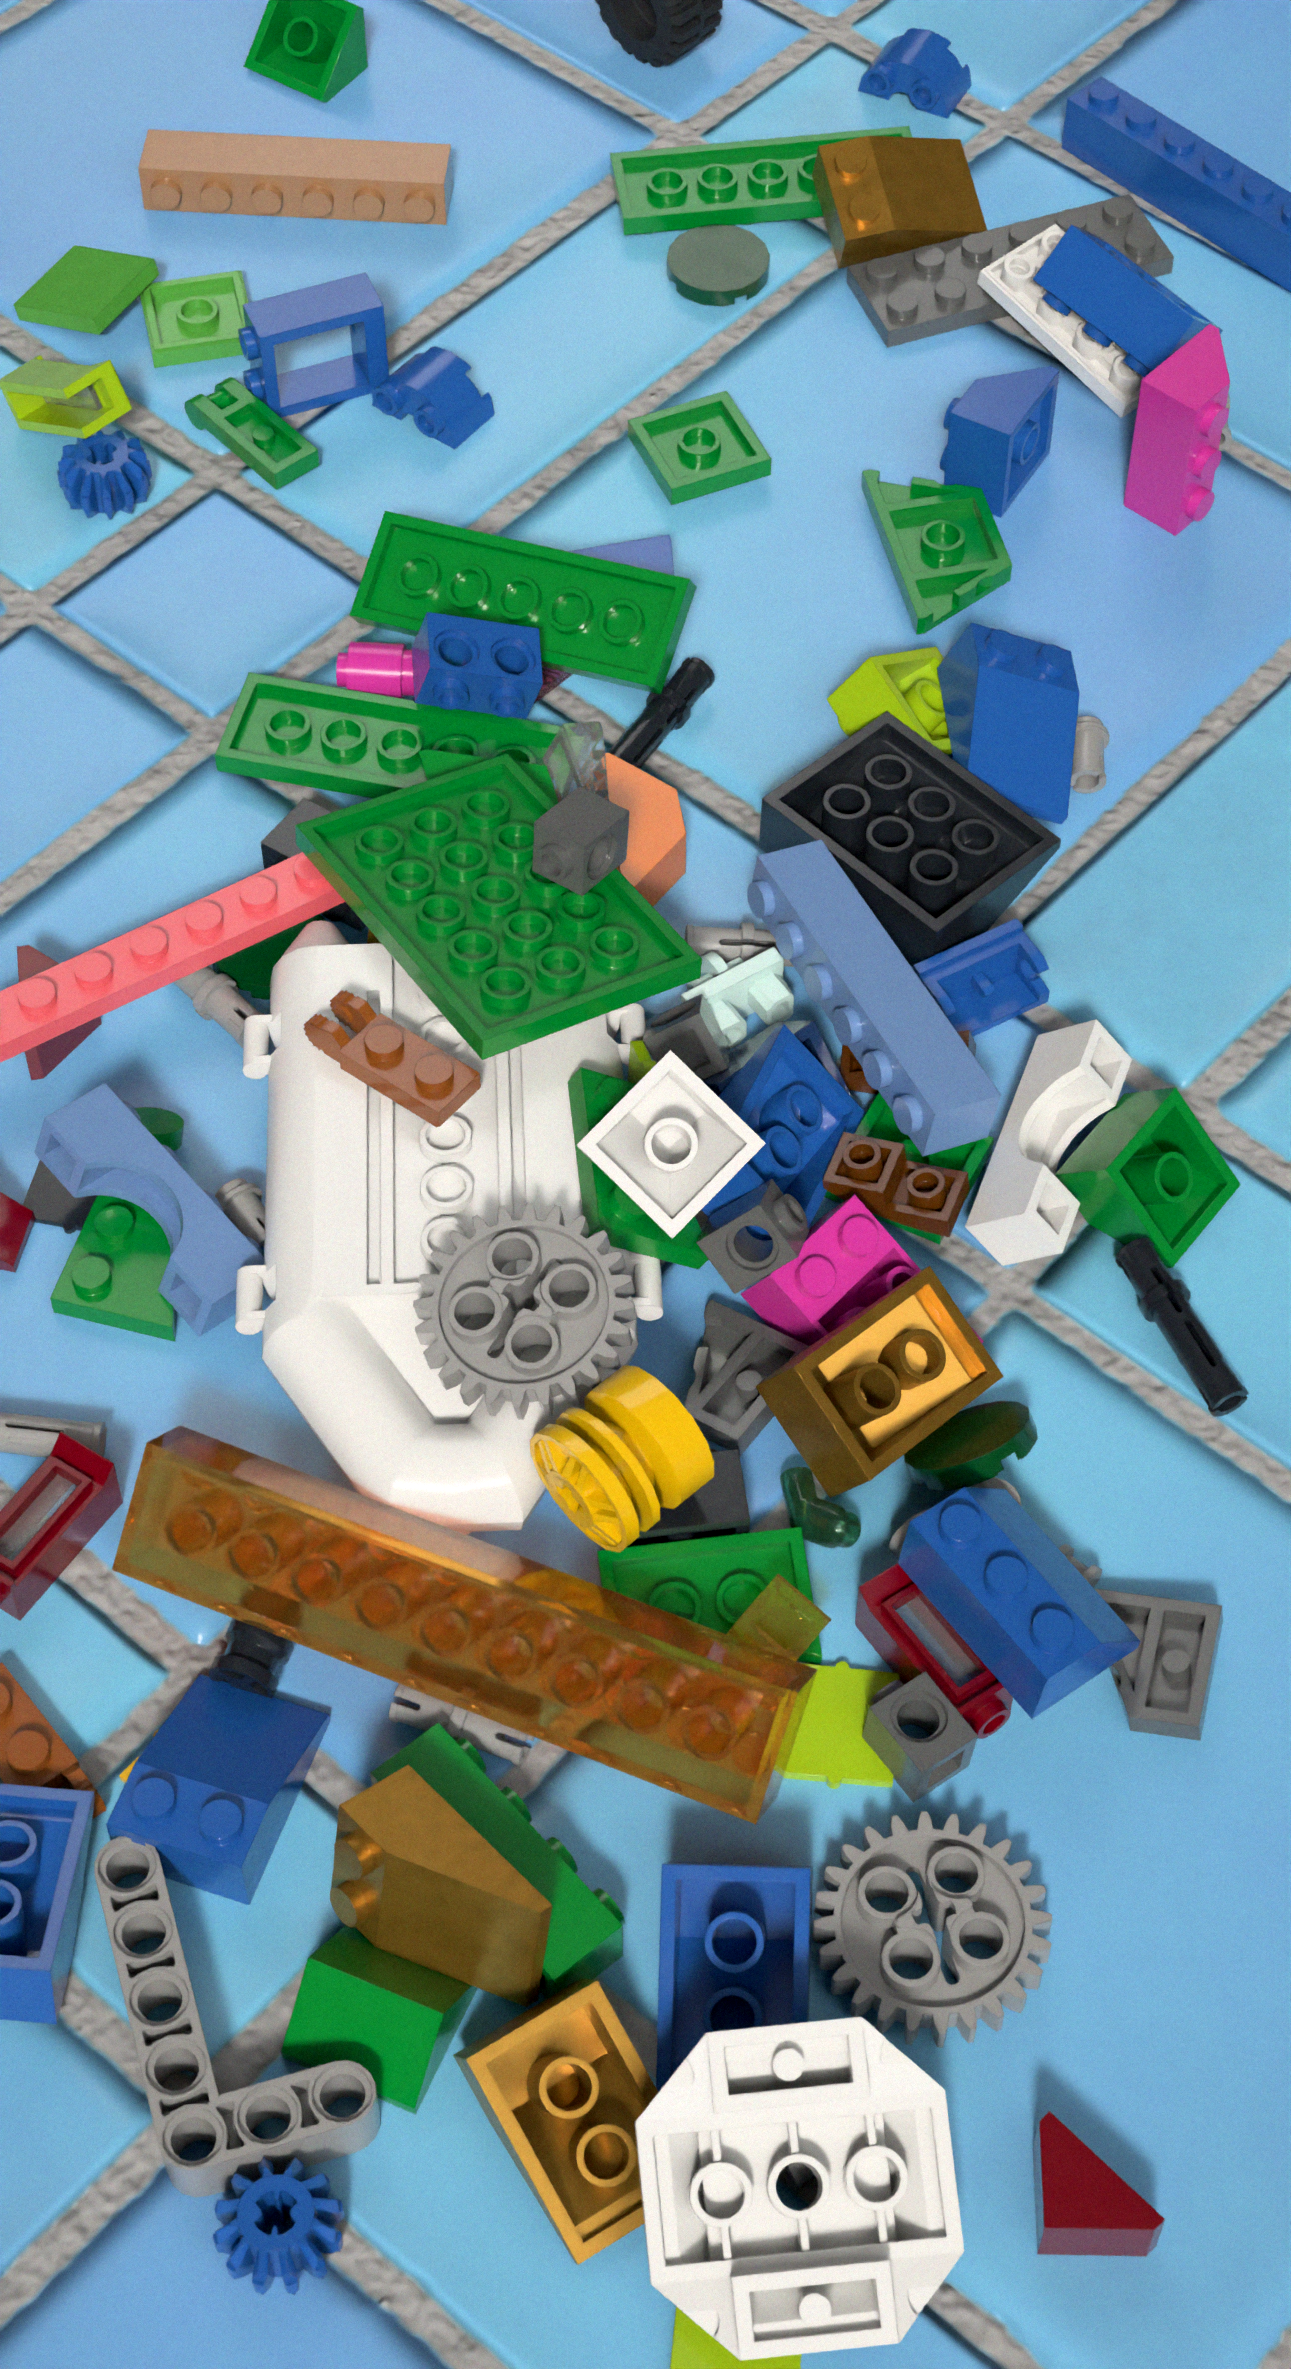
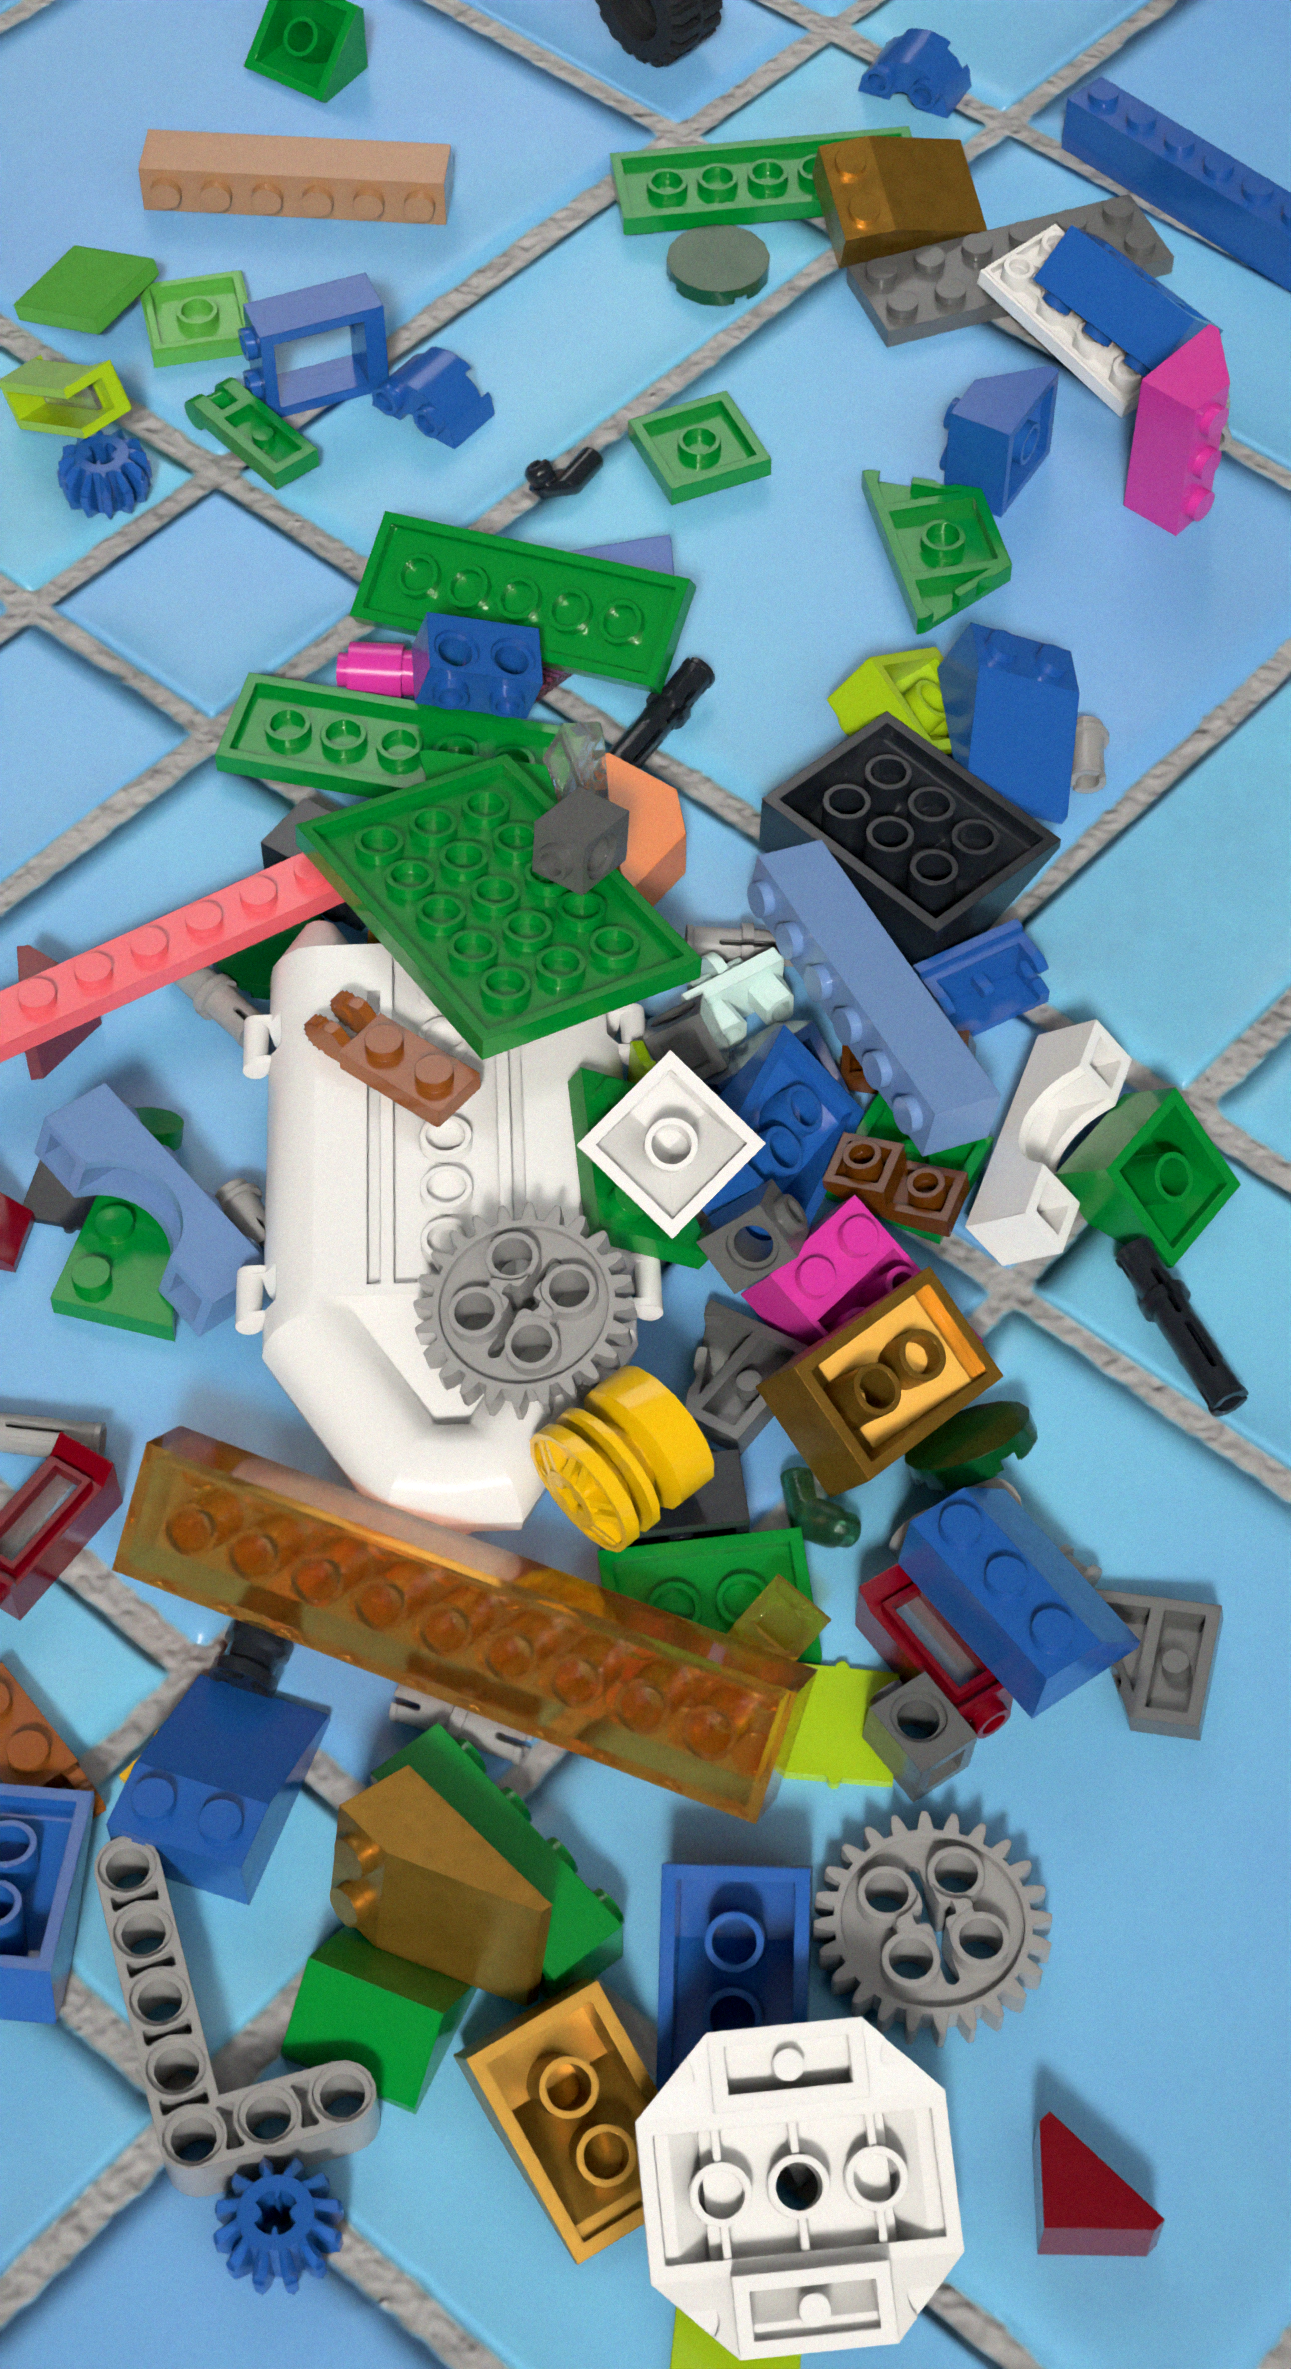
(550, 483): none -> black arm

